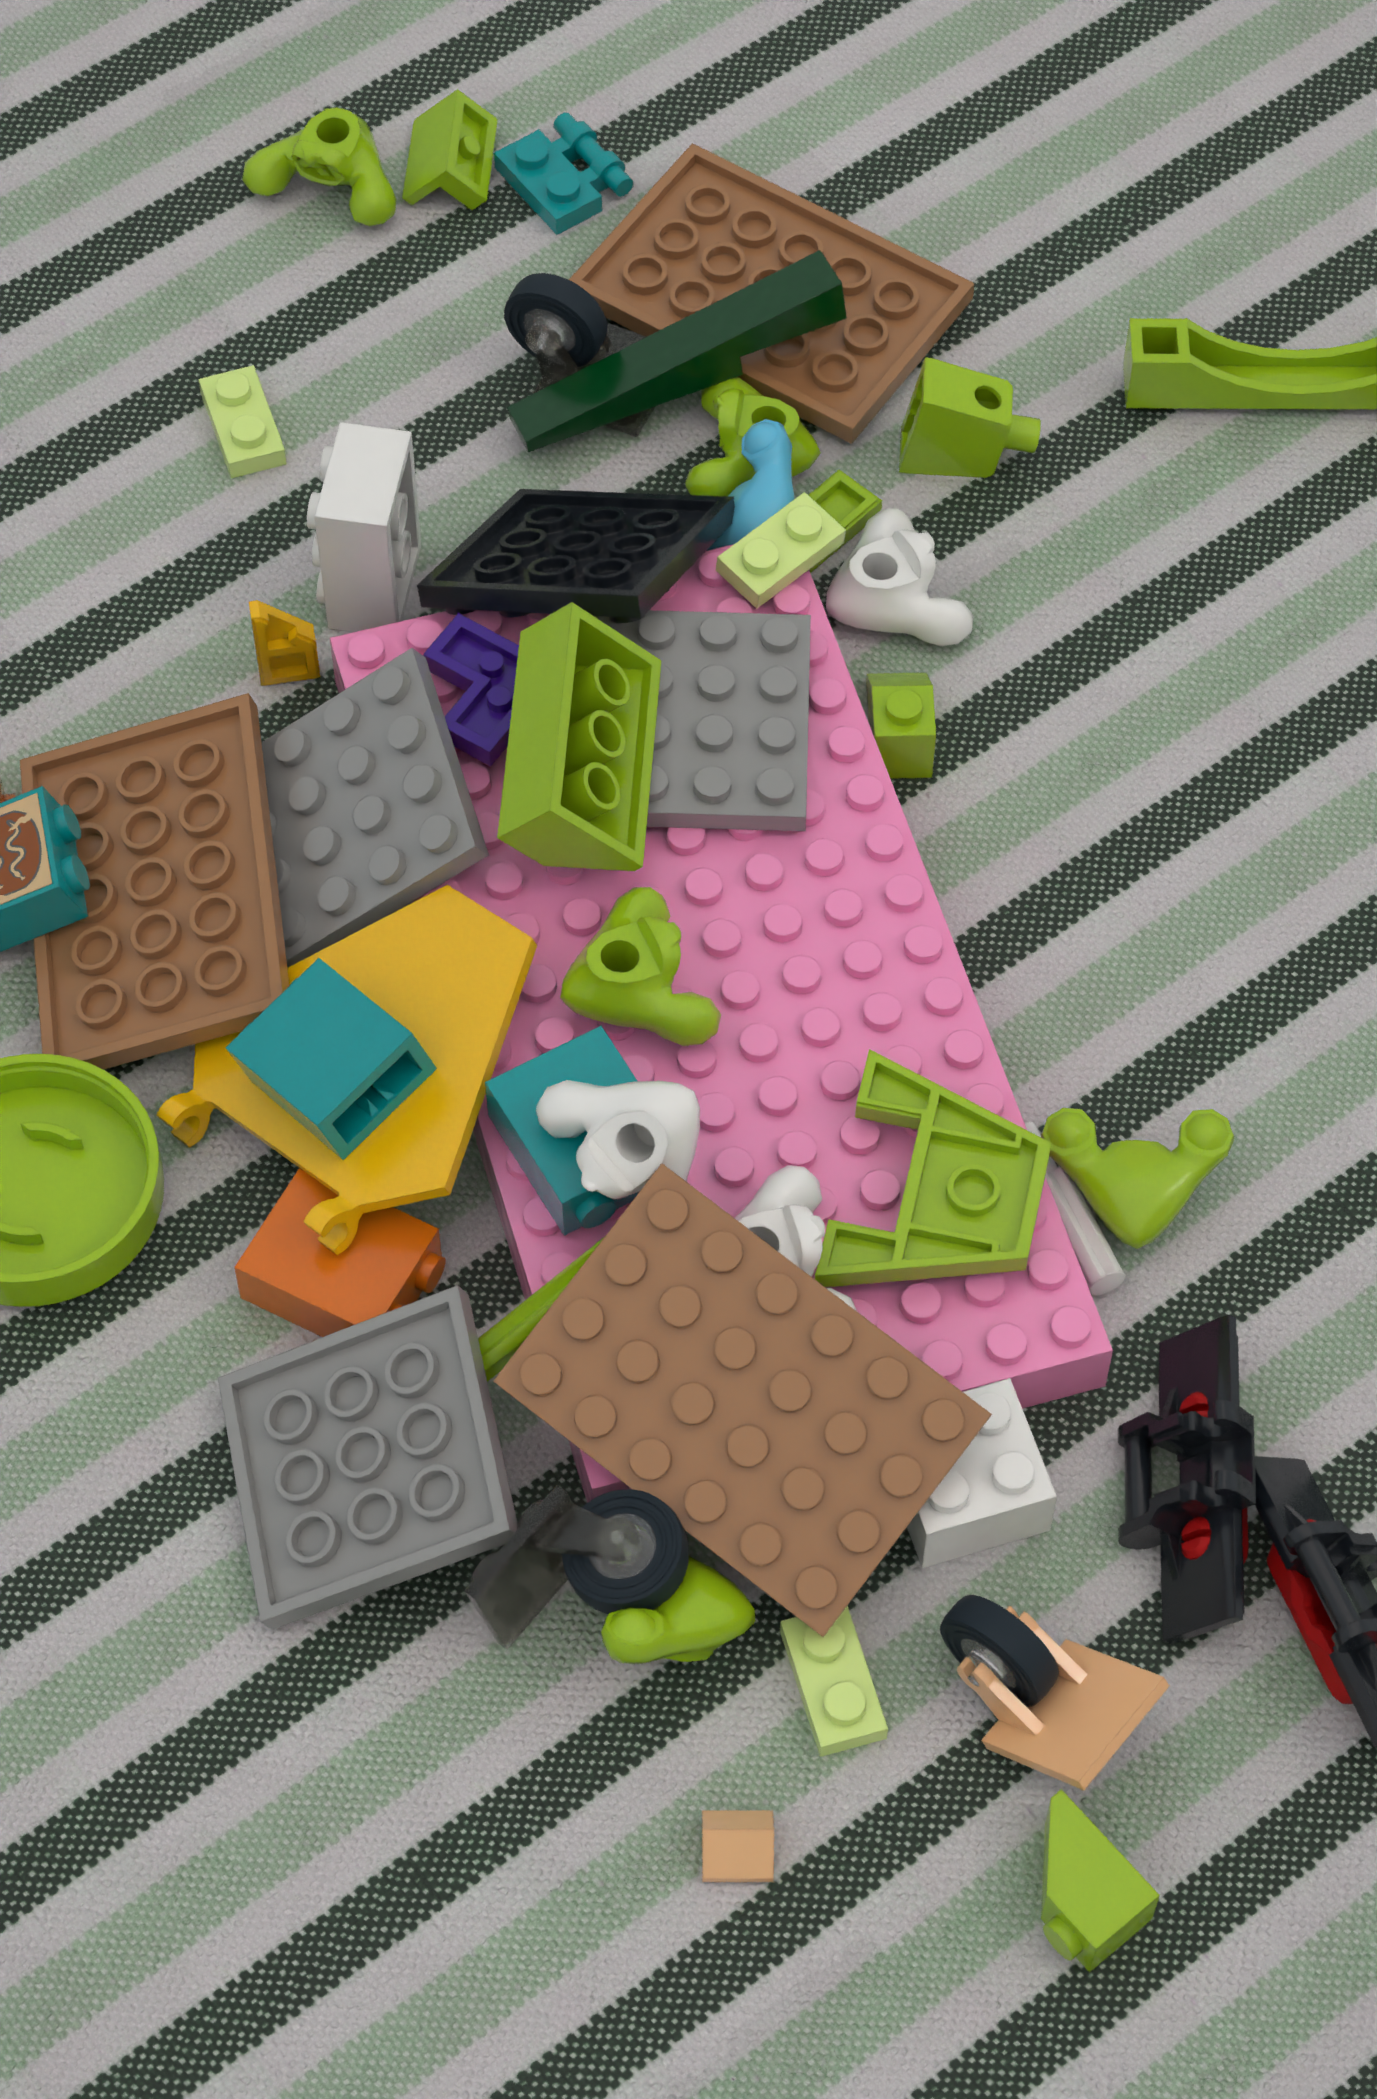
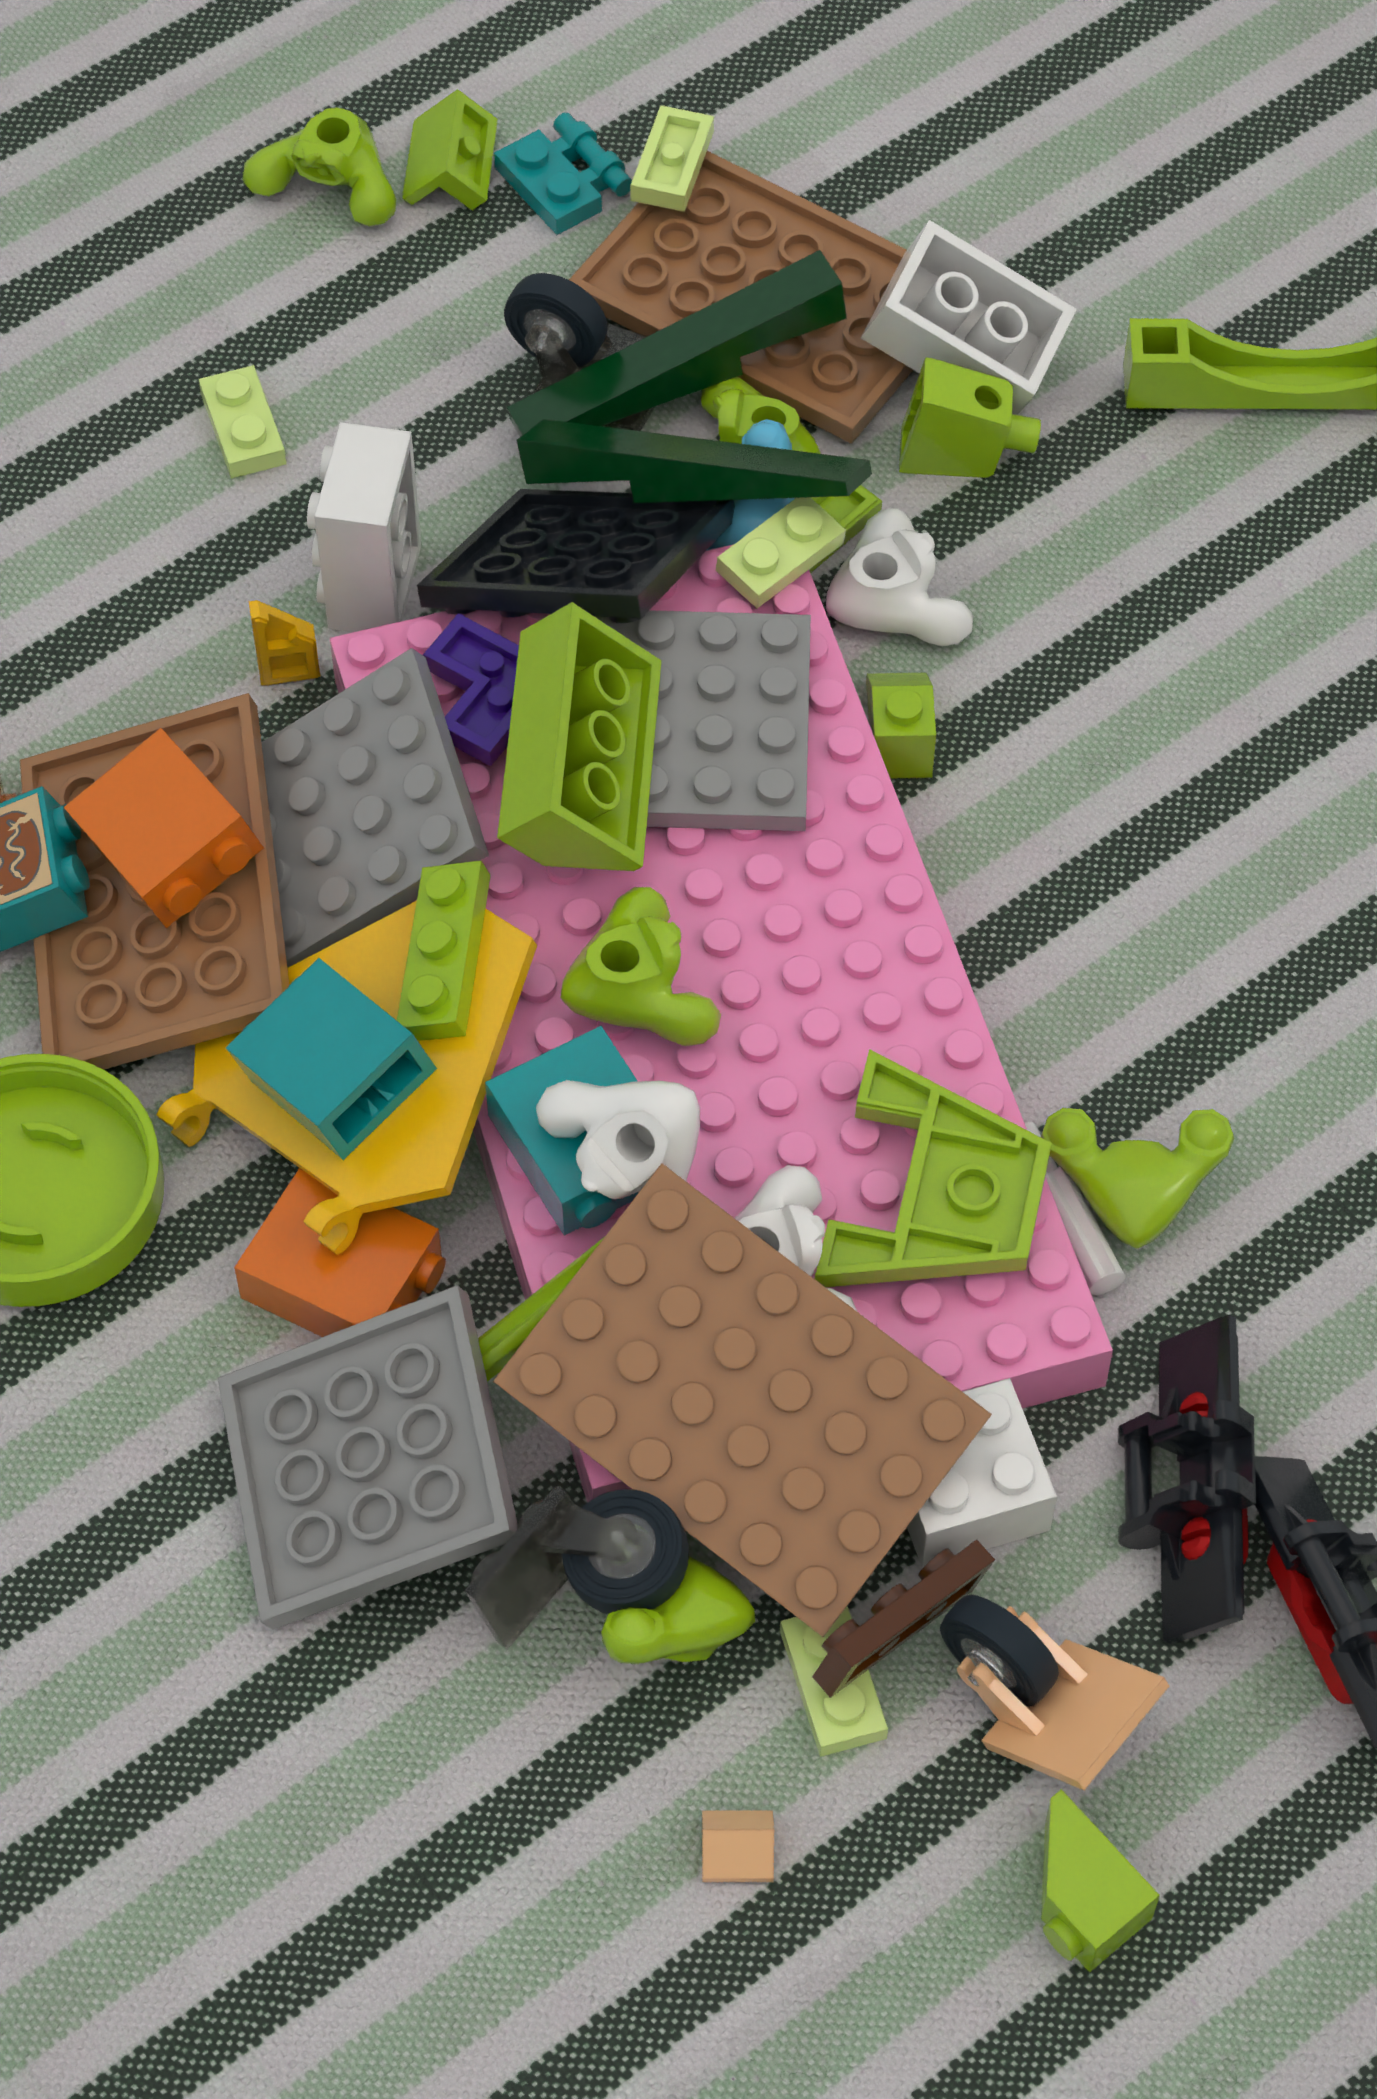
(164, 827): none -> orange brick
(444, 950): none -> lime plate
(672, 158): none -> yellowish green plate
(682, 467): none -> dark green slope
(900, 1616): none -> reddish brown plate
(969, 313): none -> white brick

